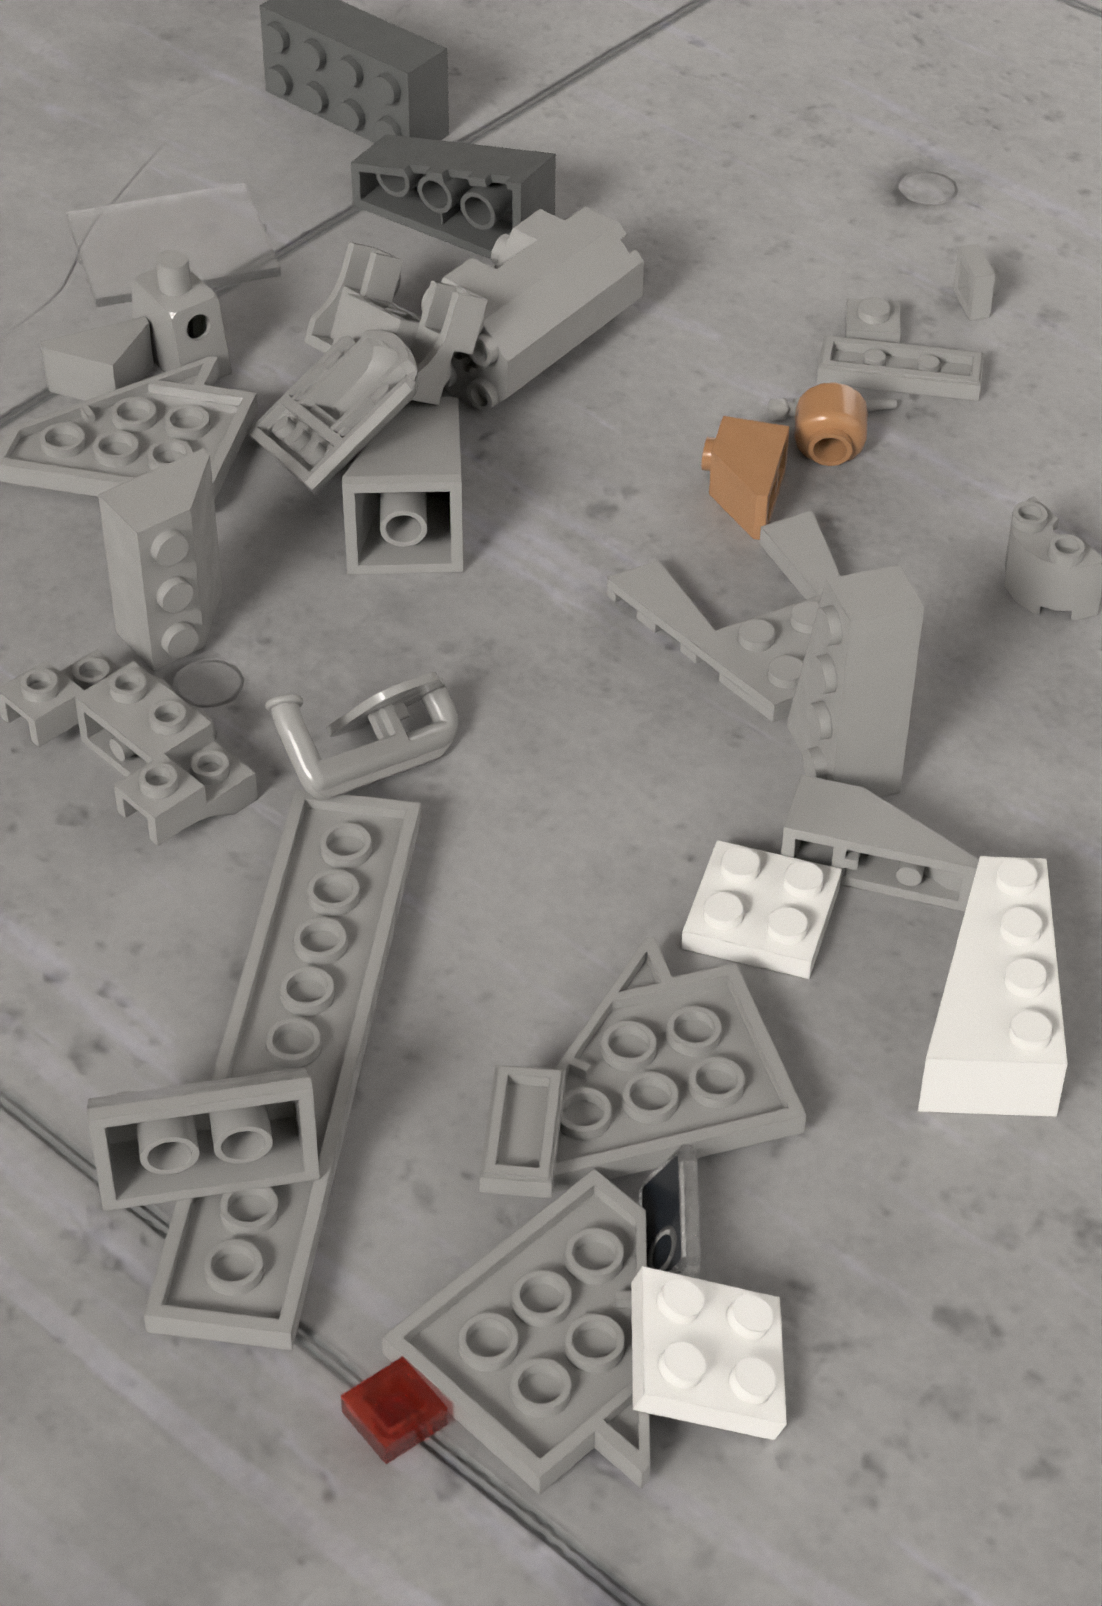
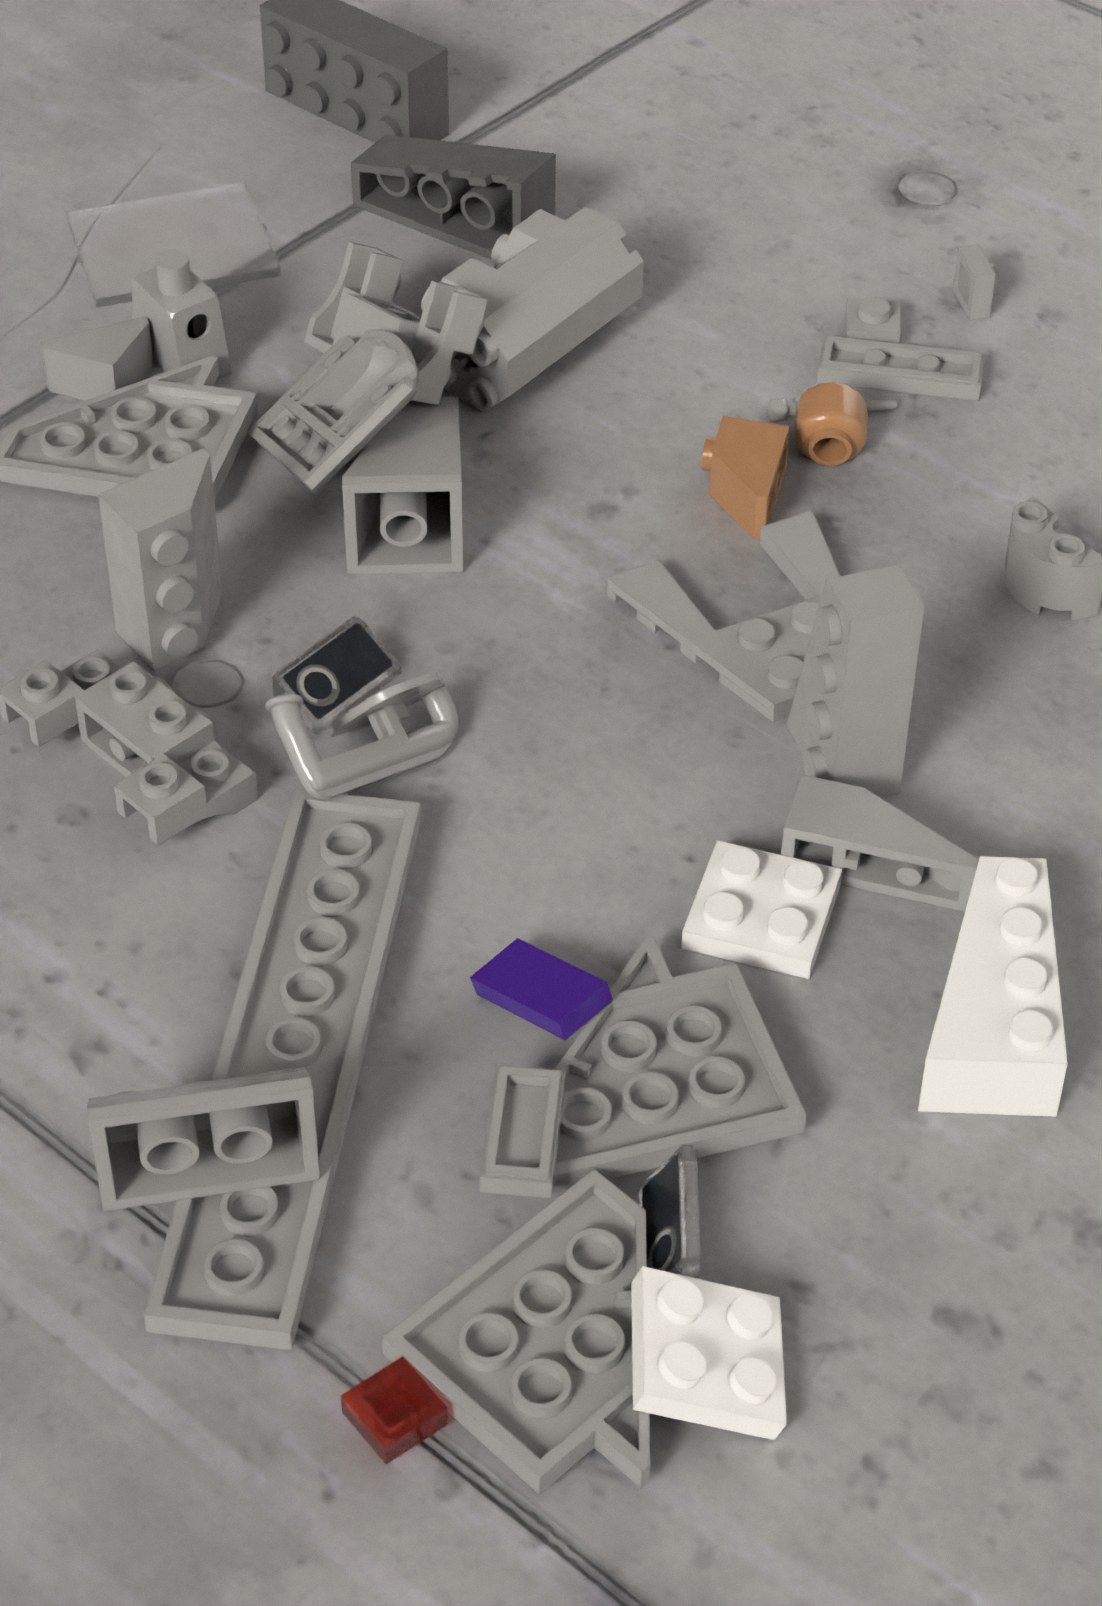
(337, 673): none -> slope
(541, 988): none -> dark purple tile

